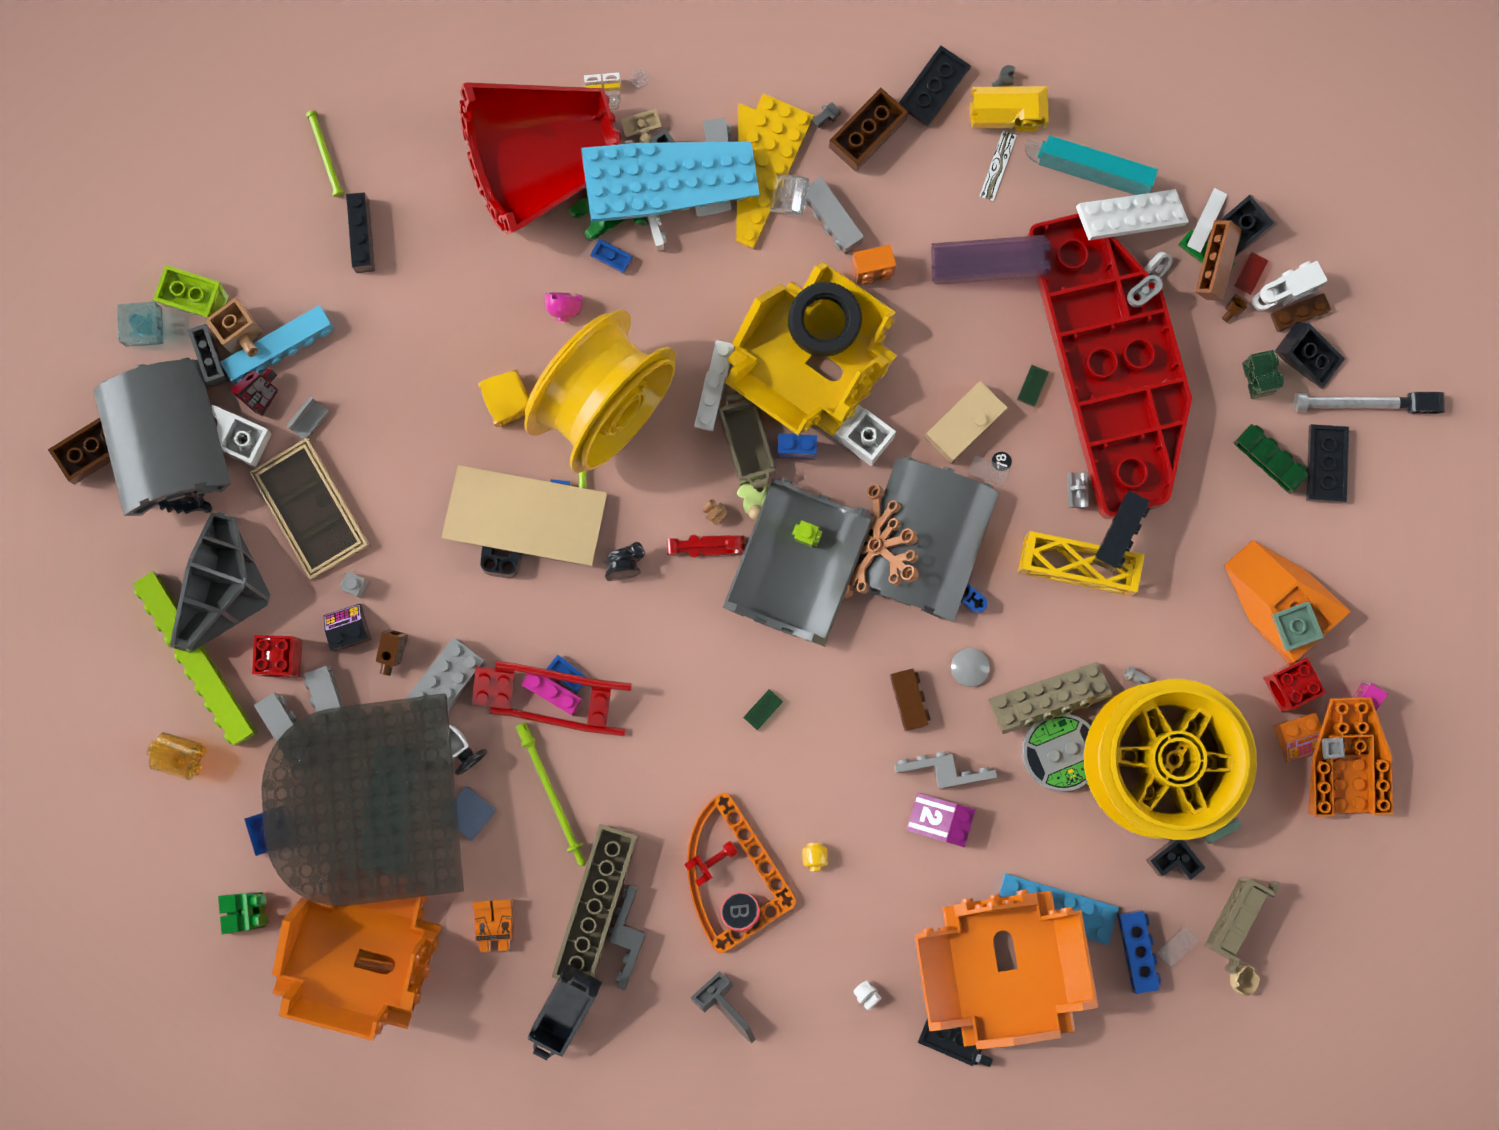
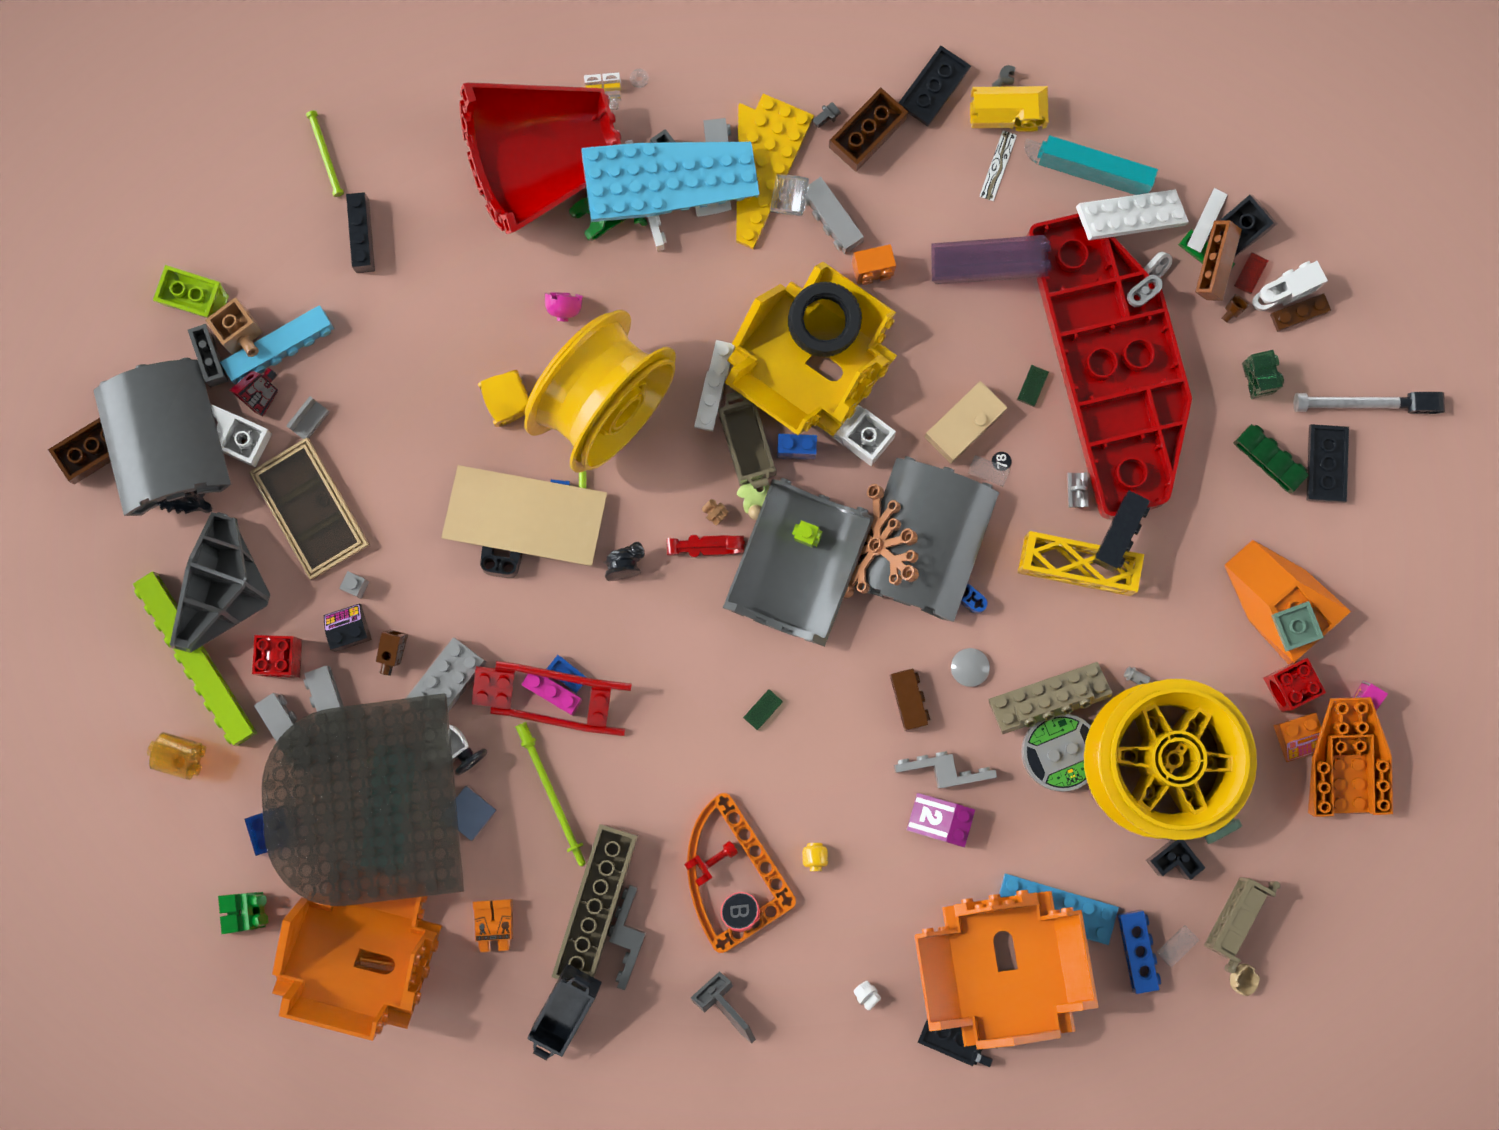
(140, 324): clear light blue brick -> none
(611, 256): blue plate -> none
(641, 124): tan plate -> none
(1309, 353): black slope -> none
(1333, 747): light grey tile -> none

